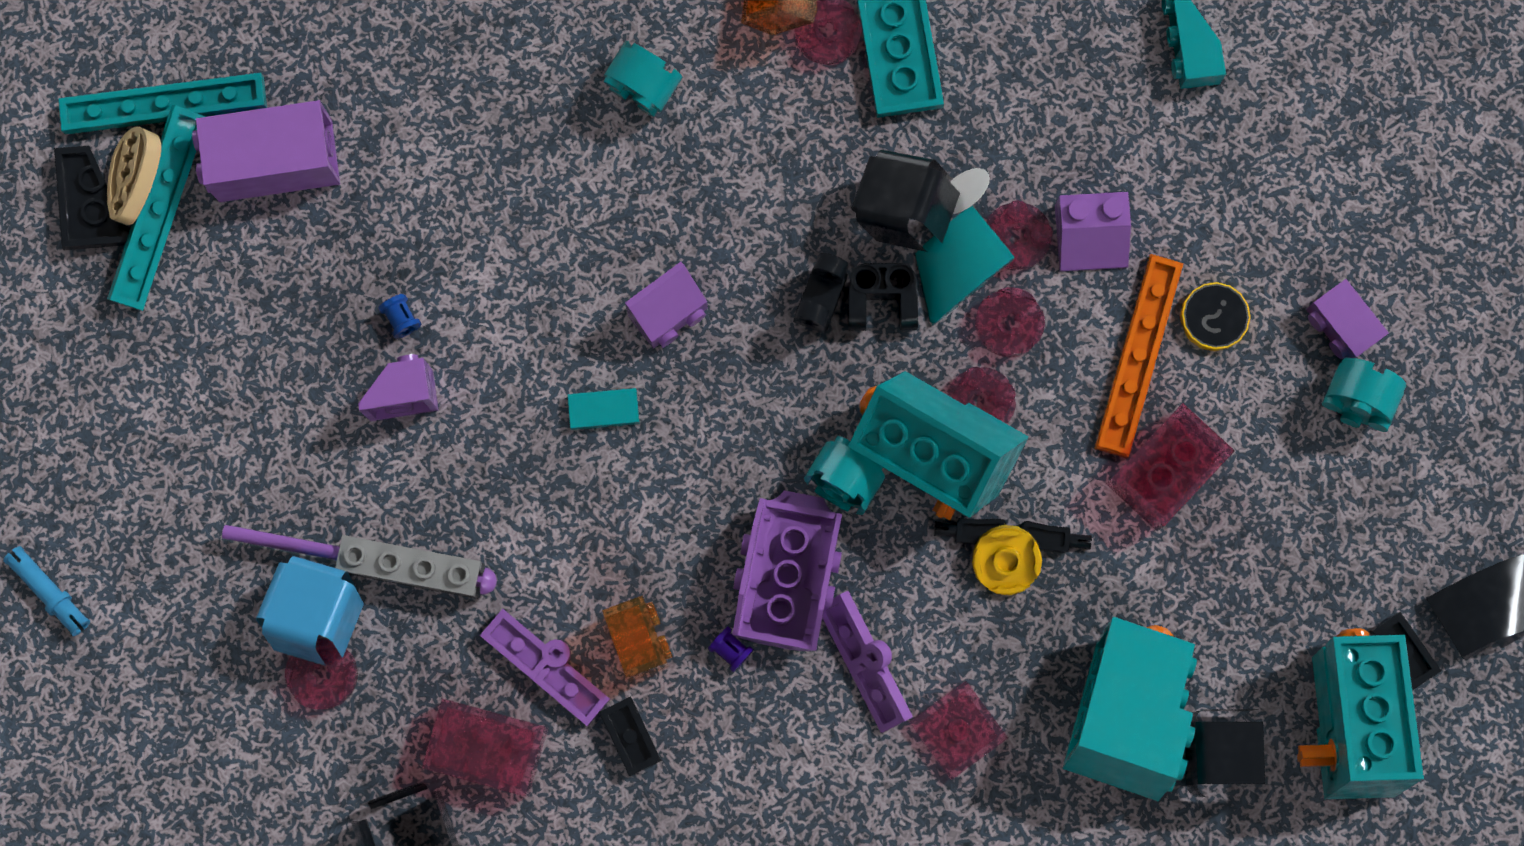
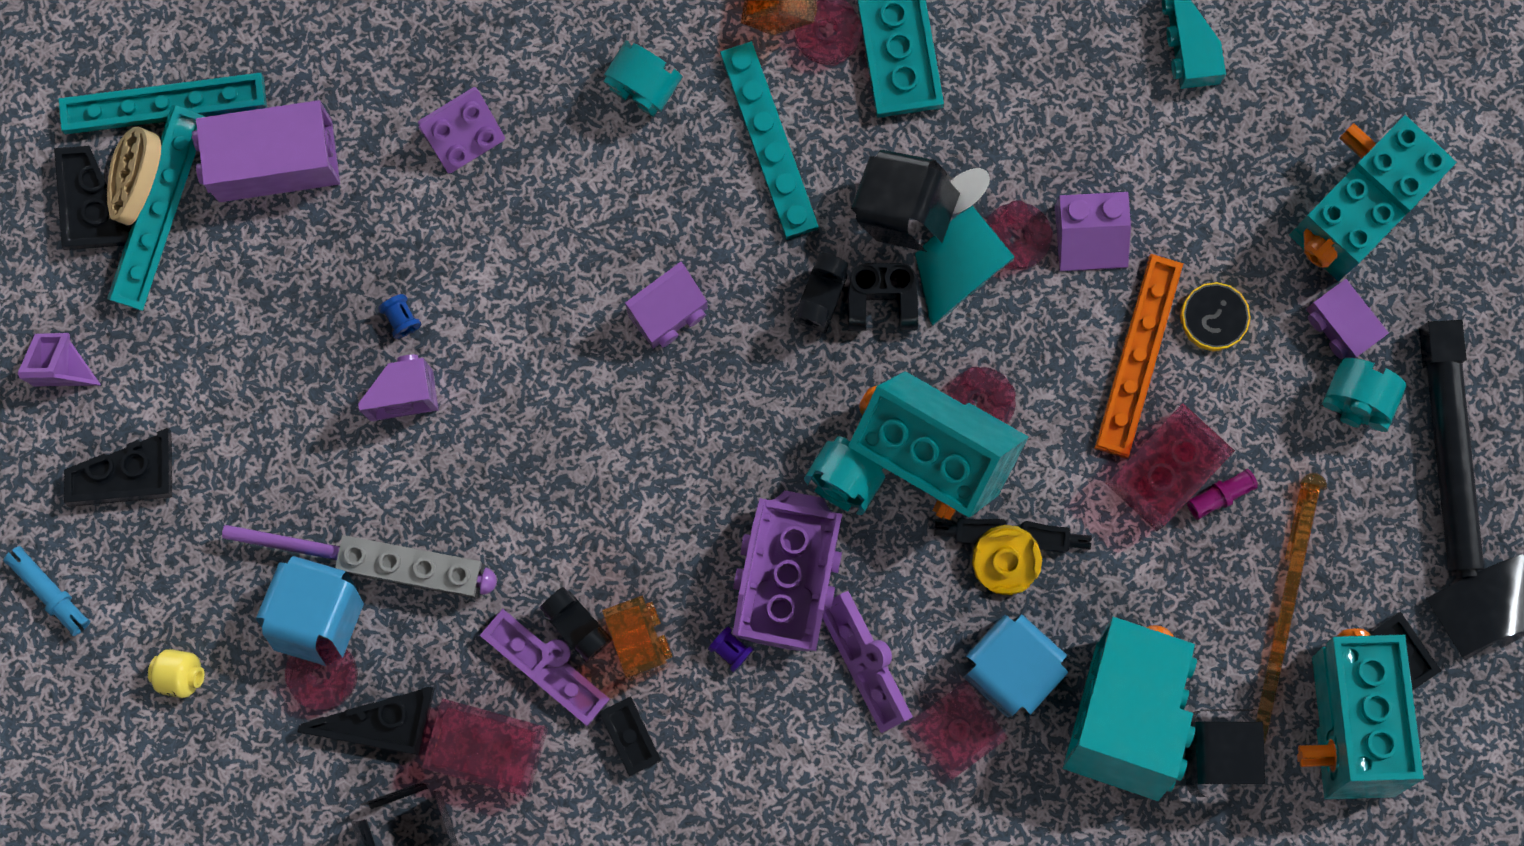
(55, 362): none -> medium lavender slope
(126, 475): none -> black wing
(176, 673): none -> light yellow head
(388, 724): none -> black wing
(461, 130): none -> medium lavender bracket
(575, 624): none -> black piece
(603, 409): teal tile -> none
(769, 140): none -> teal plate
(993, 333): clear pink plate -> none
(1015, 665): none -> dark azure piece
(1222, 494): none -> magenta pin
(1296, 555): none -> clear orange bar
(1371, 196): none -> teal piece
(1443, 356): none -> black brick

